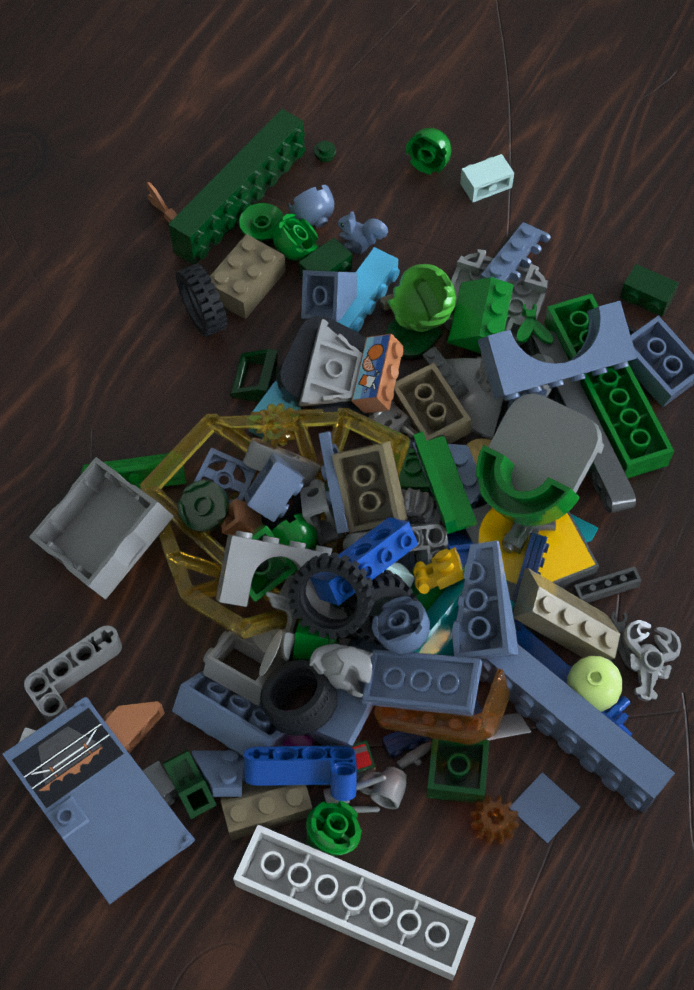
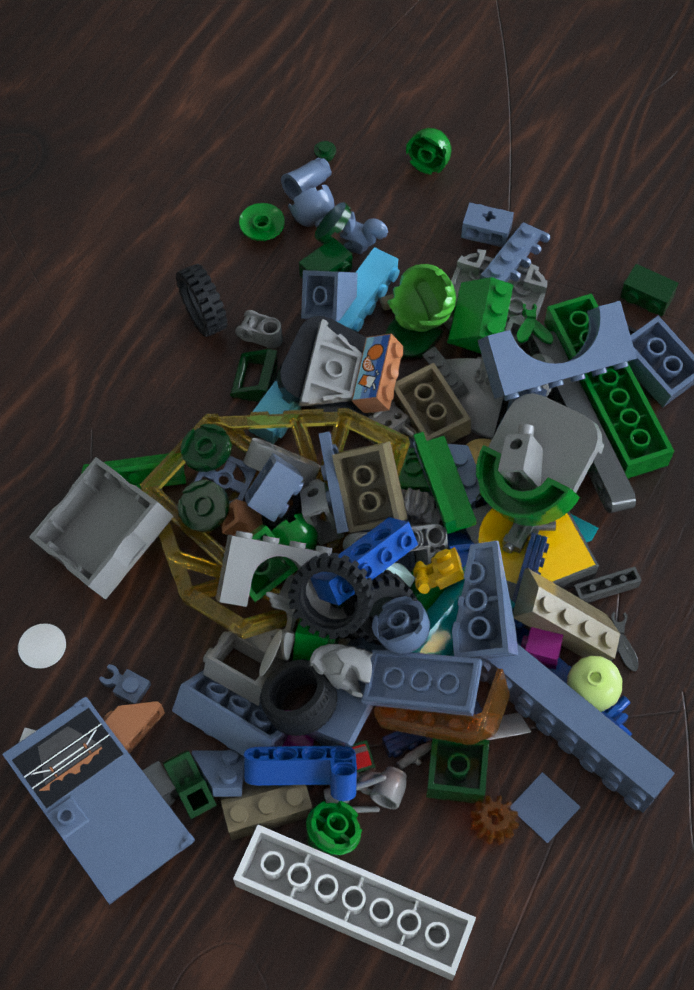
(42, 646): none -> white sticker
(76, 669): light grey beam -> none
(128, 686): none -> sand blue plate
(155, 198): nougat piece -> none
(206, 448): none -> dark green tile
(237, 186): dark green brick -> none
(247, 275): dark tan brick -> none
(260, 329): none -> light grey piece
(273, 415): clear yellow gear -> none
(294, 238): green cylinder -> none
(305, 177): none -> sand blue plant
(333, 222): none -> dark green tile
(487, 178): light aqua brick -> none
(487, 224): none -> sand blue brick
(522, 459): none -> light grey torso
(543, 646): none -> magenta brick
(648, 659): light grey animal -> none

